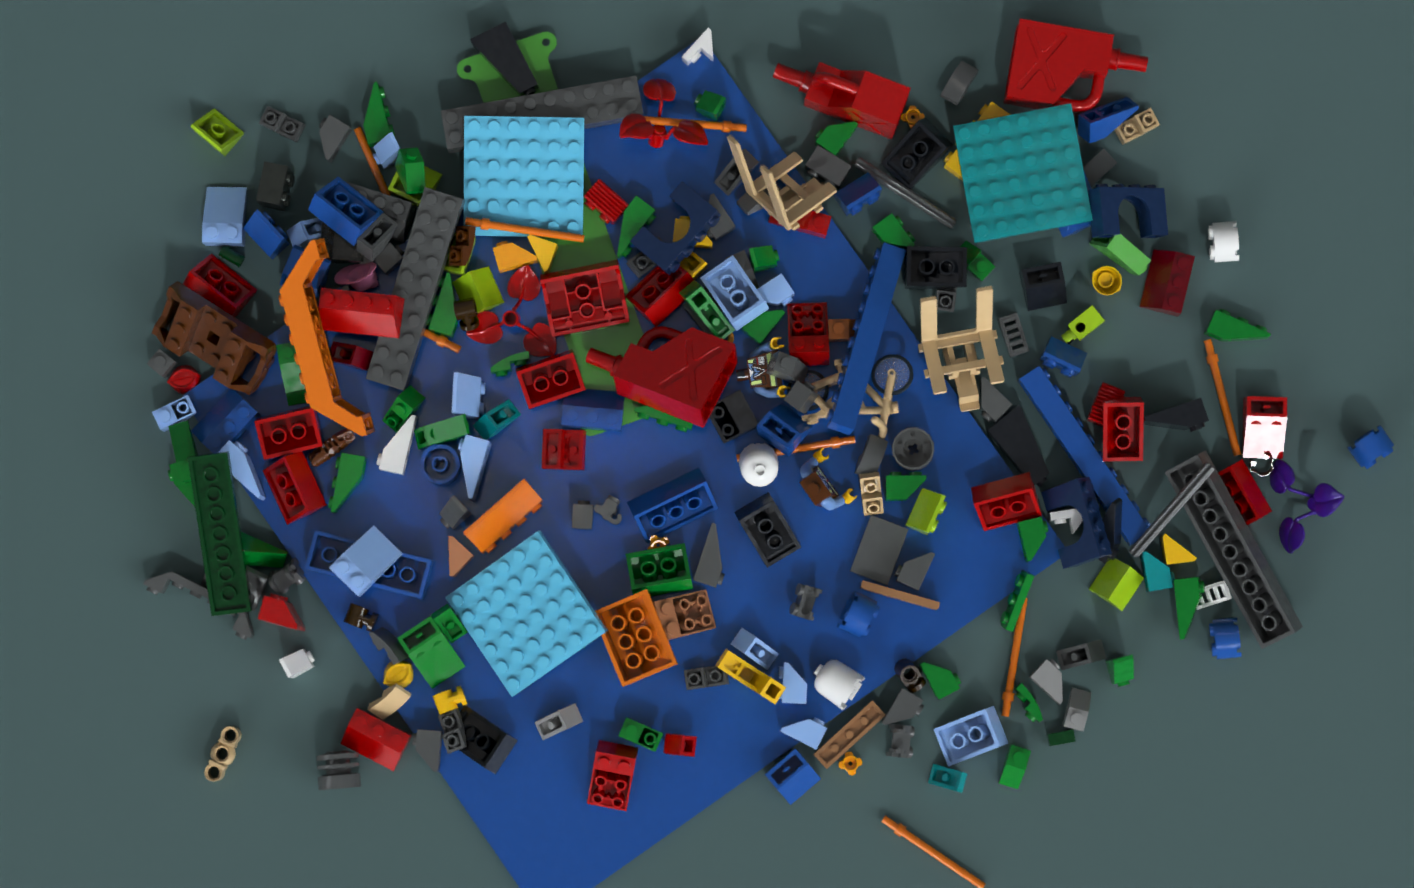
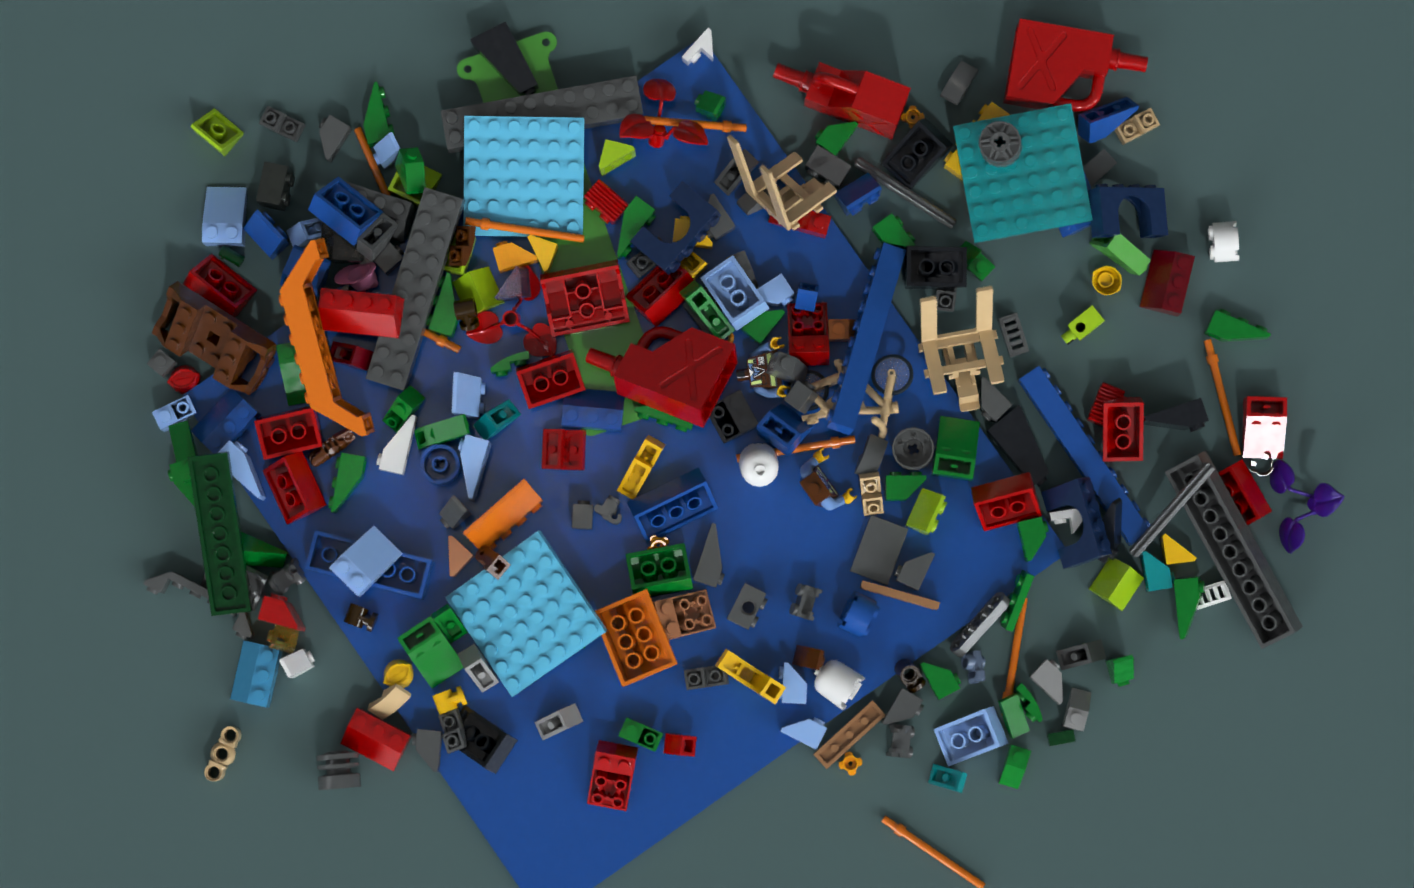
(256, 674): none -> dark azure slope
(289, 636): none -> clear yellow brick
(384, 639): dark grey slope -> none
(478, 668): none -> light grey slope
(492, 561): none -> reddish brown leg
(516, 286): none -> clear purple slope
(614, 155): none -> lime slope
(641, 467): none -> yellow slope
(752, 595): none -> dark grey brick
(754, 648): light blue slope -> none
(763, 258): green slope -> none
(767, 529): black slope -> none
(792, 776): blue slope -> none
(806, 297): none -> blue slope
(808, 657): none -> reddish brown slope
(956, 448): none -> green slope
(974, 664): none -> sand blue plate
(980, 624): none -> dark grey beam
(1008, 152): none -> dark grey wheel
(1013, 715): none -> green tile
(1043, 286): black slope -> none
(1063, 357): blue slope -> none
(1226, 638): blue brick -> none
(1371, 446): blue brick -> none

